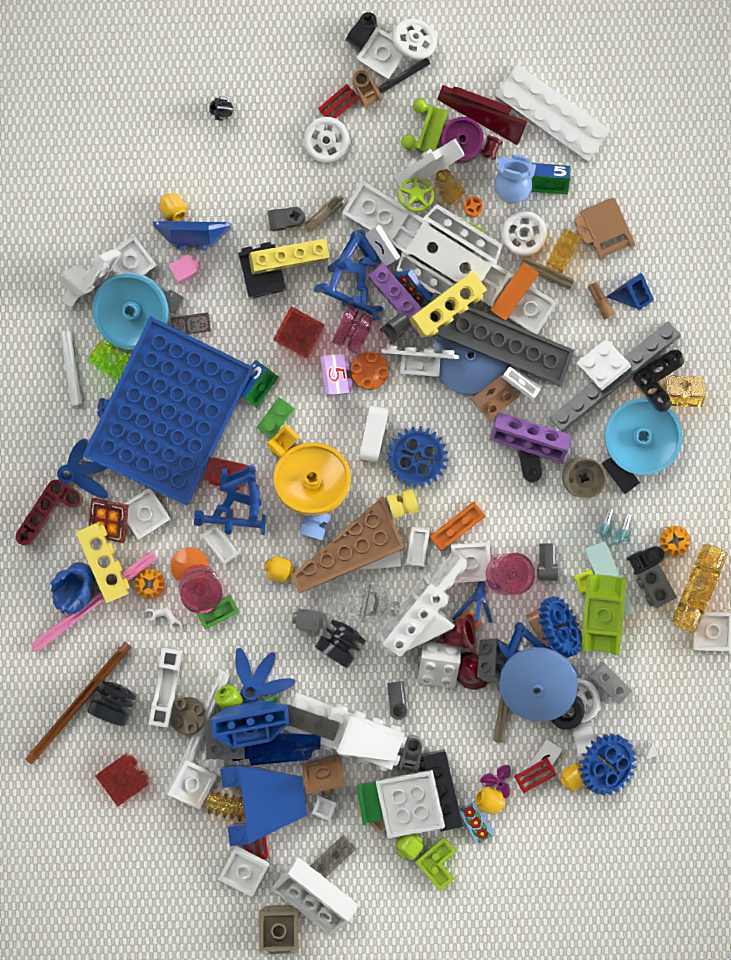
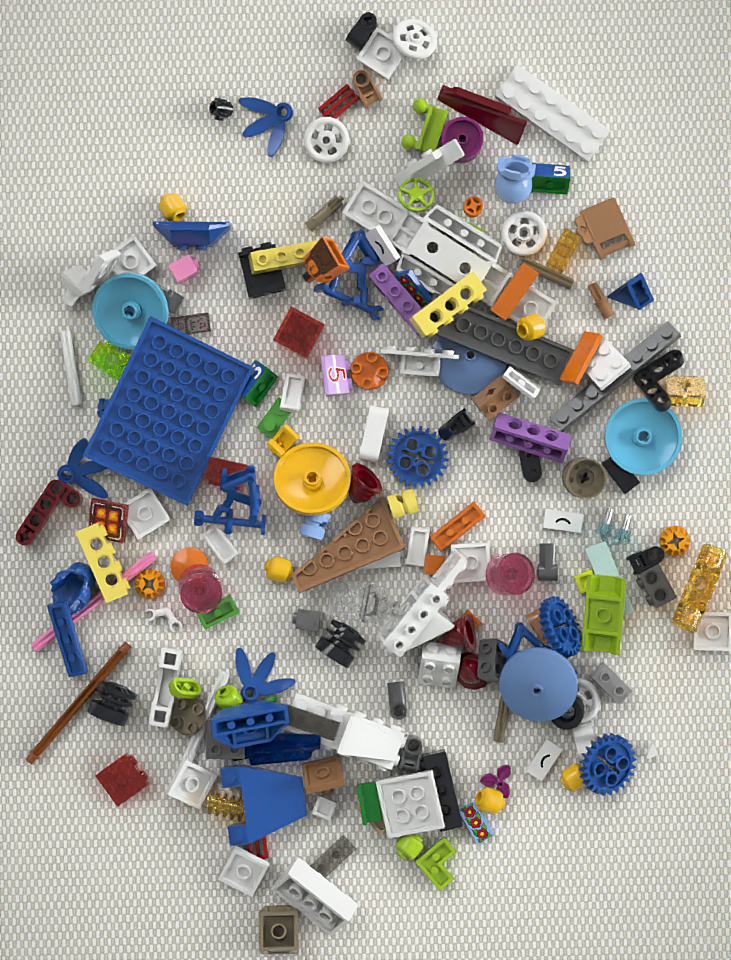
(67, 638): none -> blue tile
(184, 688): none -> lime plate
(263, 124): none -> blue plant
(281, 218): dark grey piece -> none
(292, 393): none -> white tile
(324, 262): none -> torso
(354, 330): clear pink wheel -> none
(363, 484): none -> dark red piece
(396, 327): dark grey piece -> none
(404, 75): black bar -> none
(433, 563): none -> orange tile
(449, 187): clear yellow piece -> none
(458, 424): none -> black piece
(479, 597): blue plant -> none
(491, 147): dark red bush -> none
(531, 327): none -> yellow head
(534, 775): red tile -> none
(562, 520): none -> white tile
(581, 358): none -> orange tile

